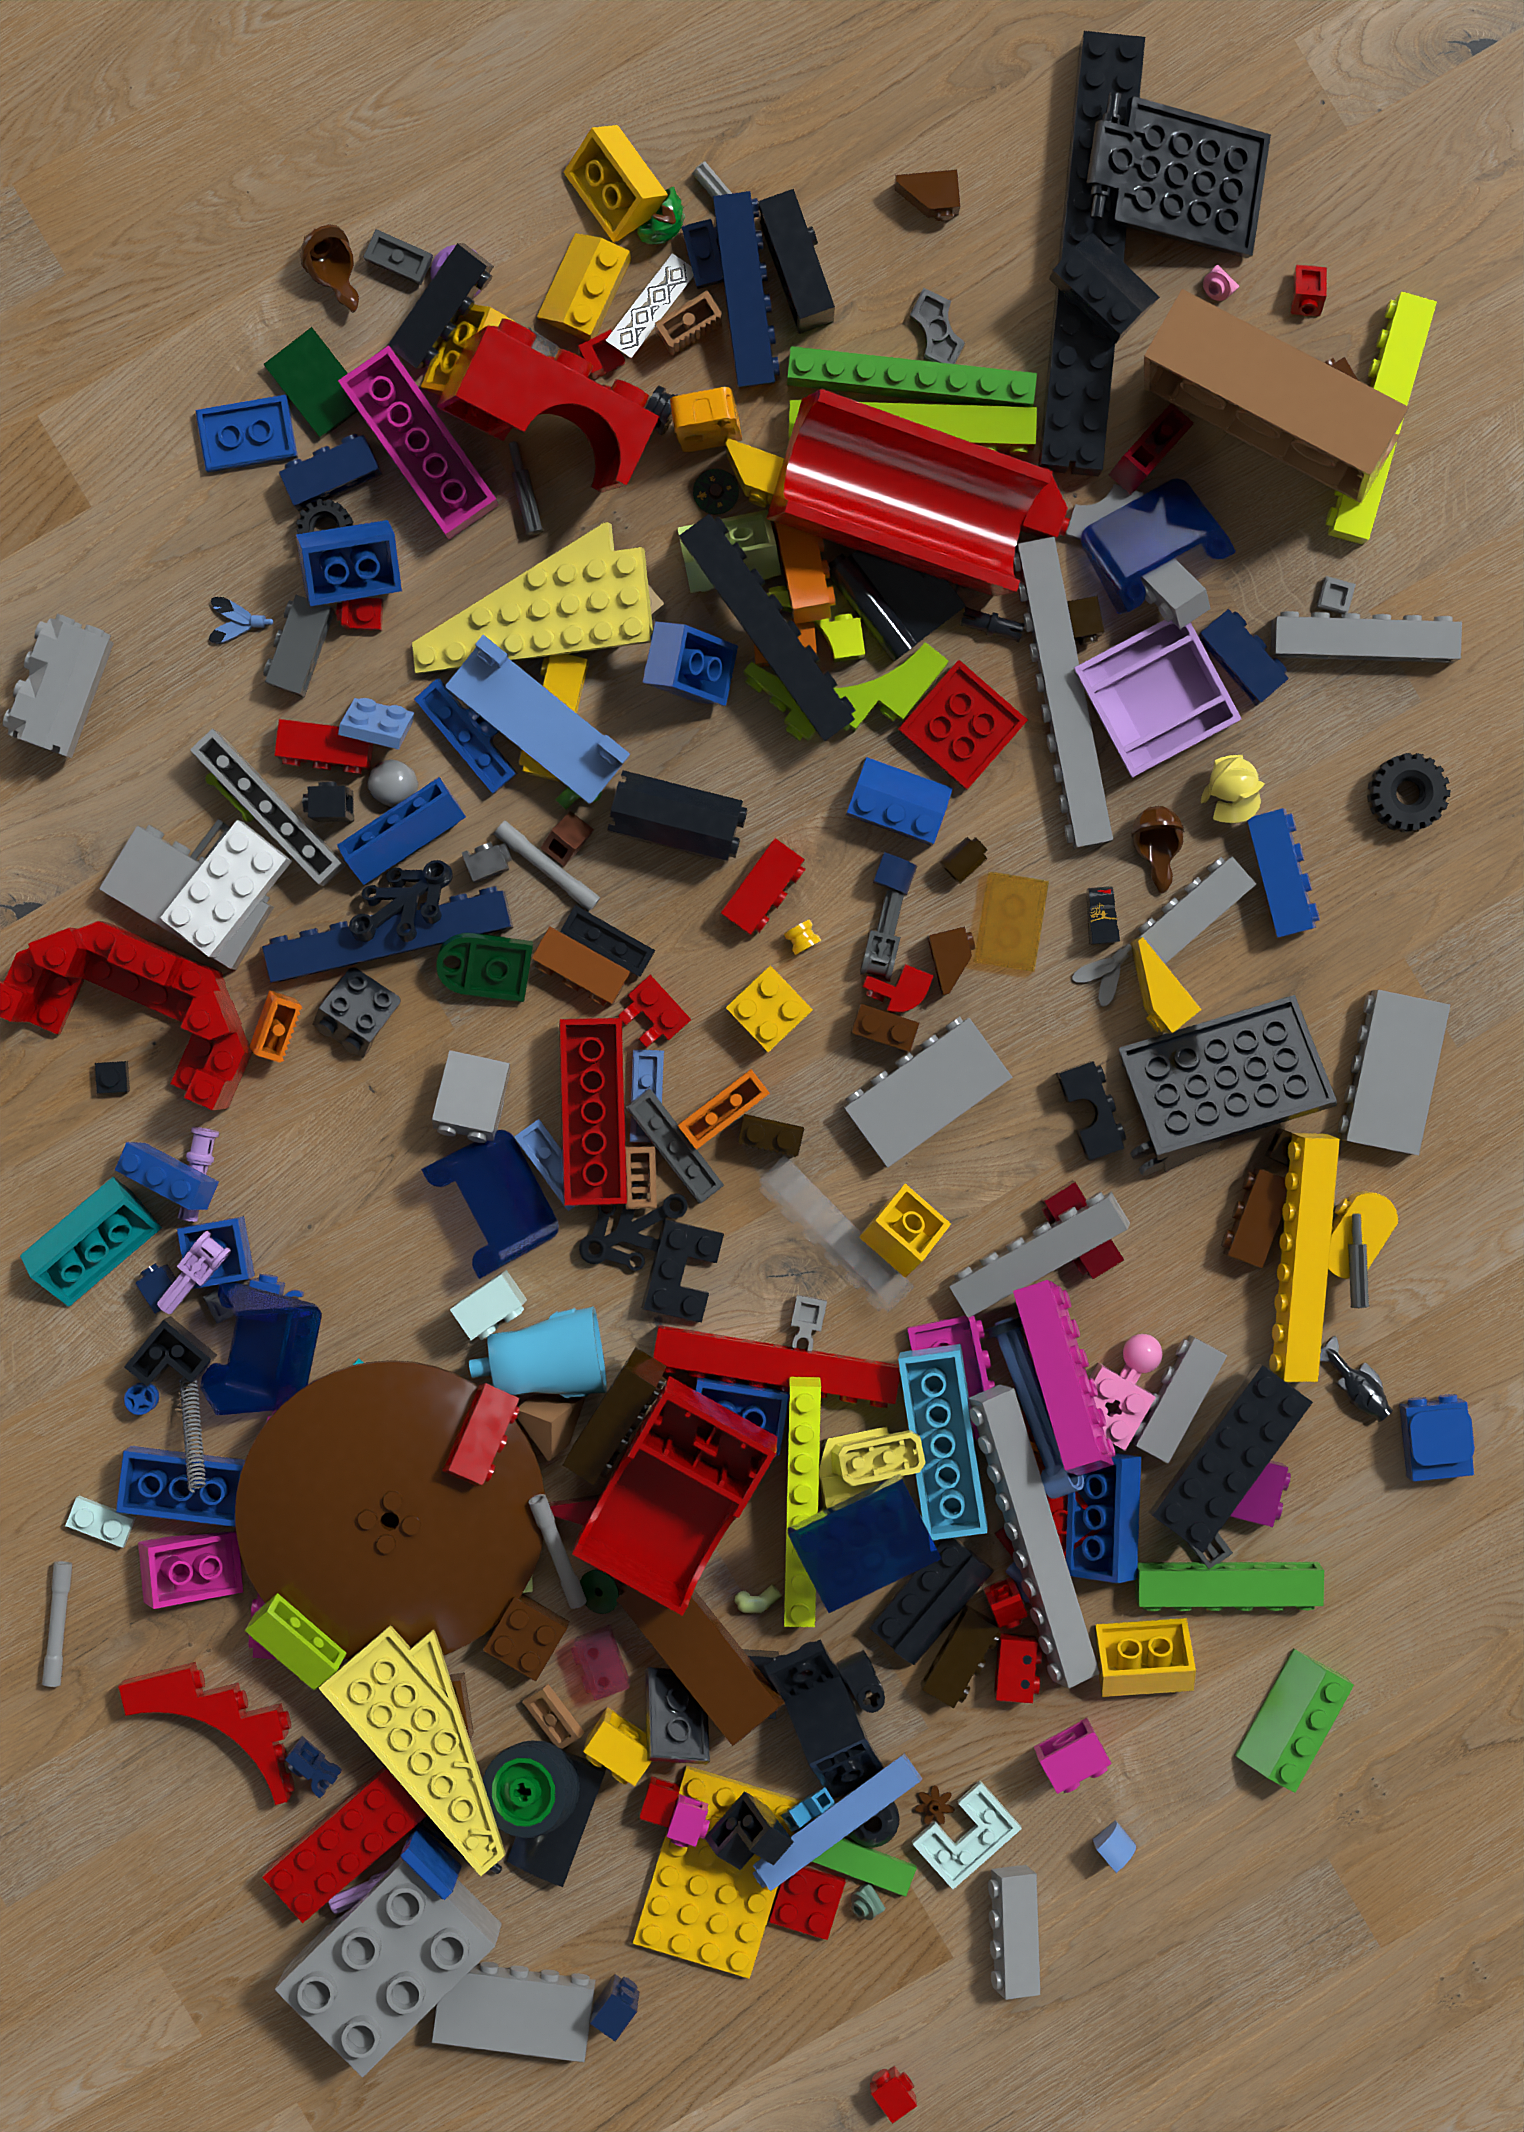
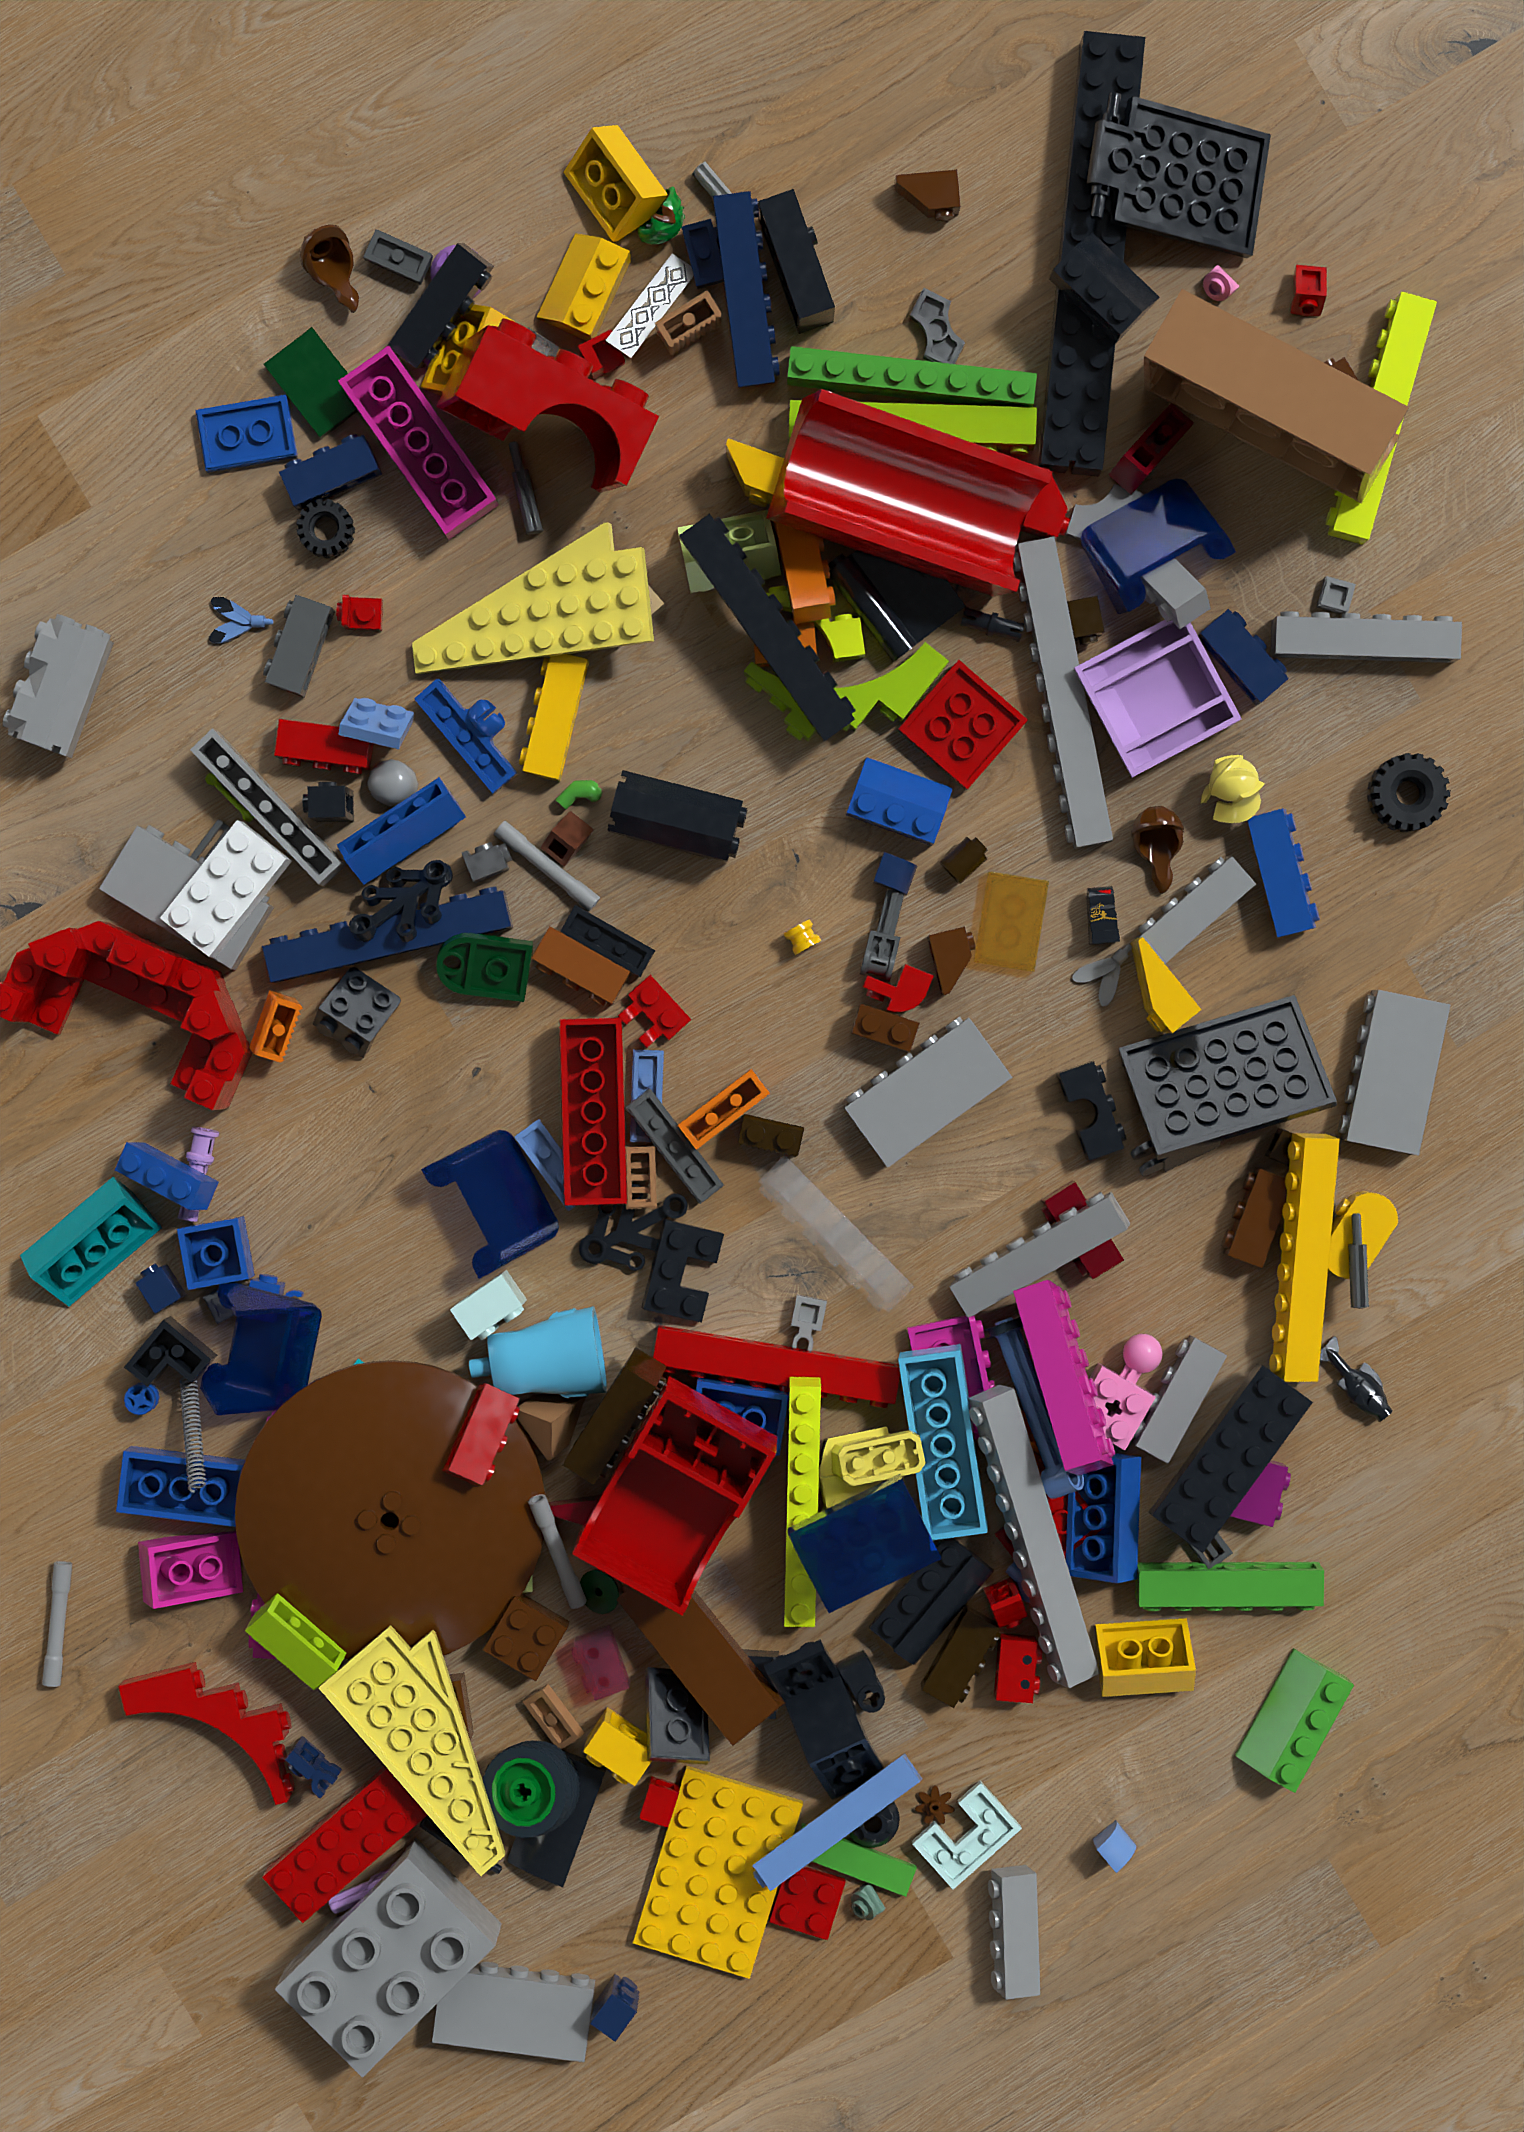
(100, 1521): light aqua plate -> none
(112, 1077): black plate -> none
(197, 1268): lavender connector -> none
(349, 562): blue brick -> none
(431, 1862): blue tile -> none
(471, 1097): light grey brick -> none
(537, 720): medium blue bracket -> none
(660, 405): black wheel -> none
(688, 1821): dark pink brick -> none
(690, 663): blue brick -> none
(705, 419): light orange axle -> none
(715, 491): piece -> none
(748, 1830): black brick -> none
(759, 1603): yellowish green arm -> none
(764, 887): red brick -> none
(769, 1008): yellow brick -> none
(808, 1808): dark azure piece -> none
(893, 2093): red brick -> none
(905, 1230): yellow brick -> none
(1072, 1756): dark pink brick -> none
(1437, 1438): blue brick -> none

